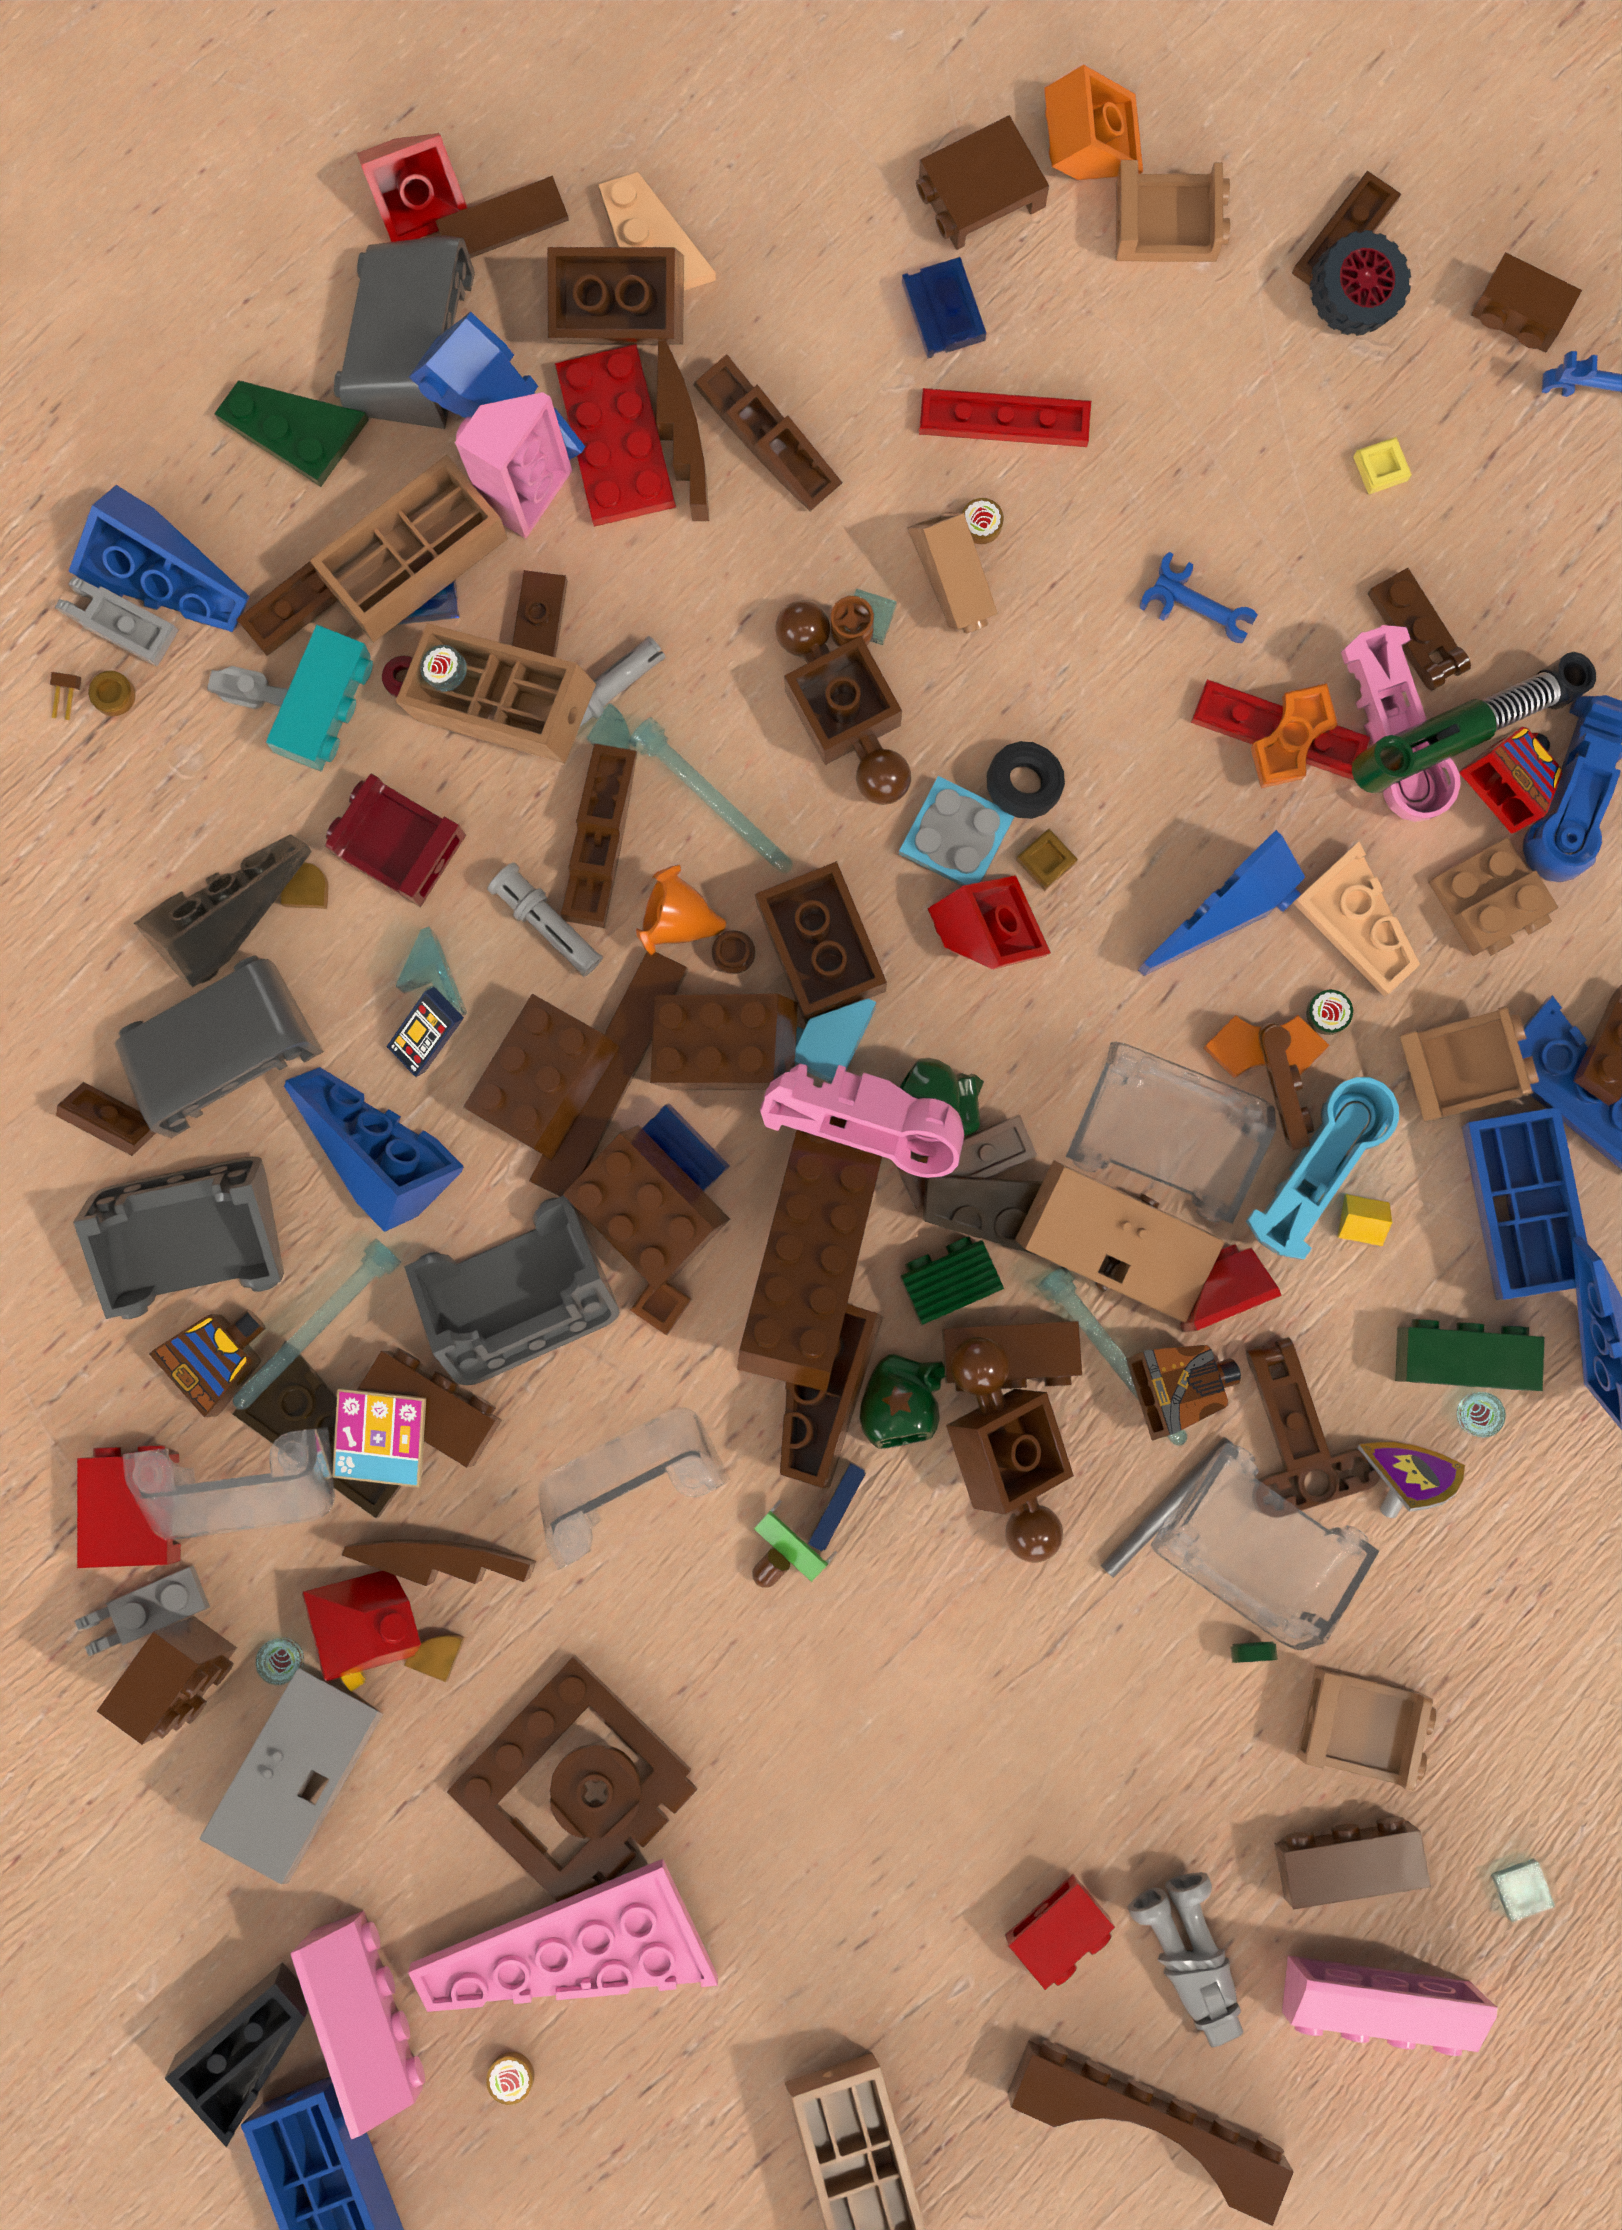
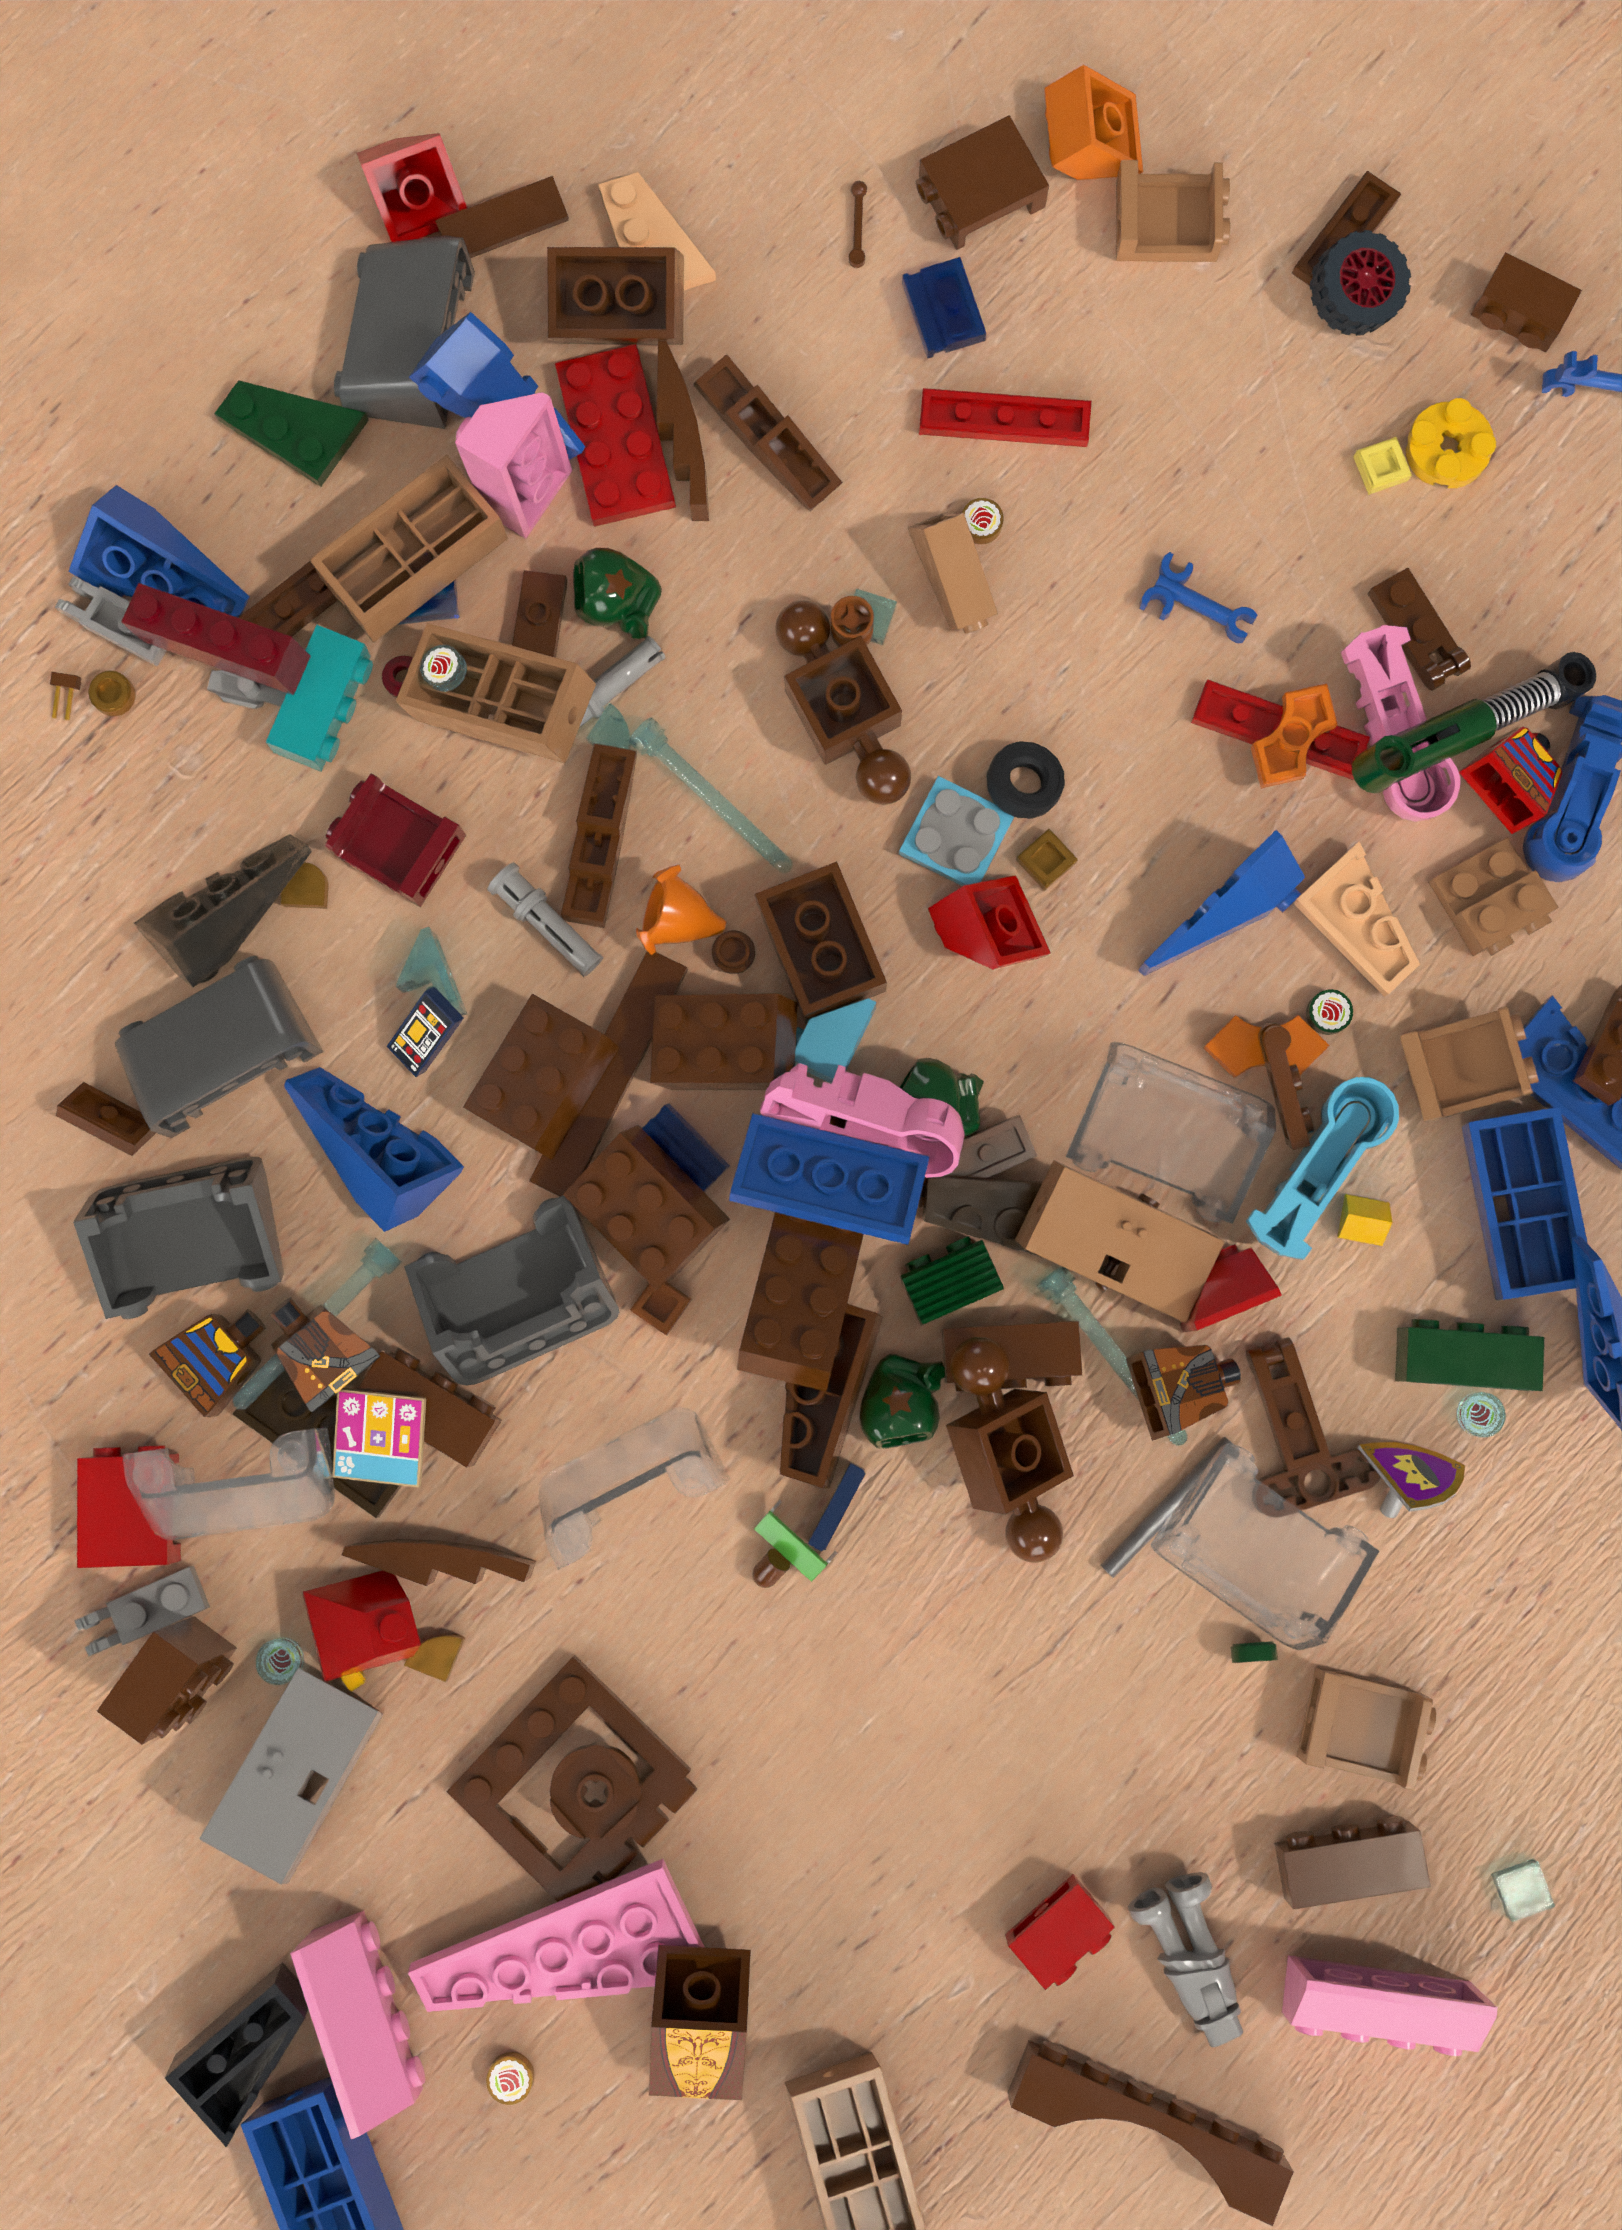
(216, 638): none -> dark red brick
(318, 1352): none -> torso
(614, 590): none -> dark green piece
(699, 2022): none -> reddish brown slope
(829, 1179): none -> blue plate
(857, 256): none -> reddish brown hinge
(1453, 420): none -> yellow plate

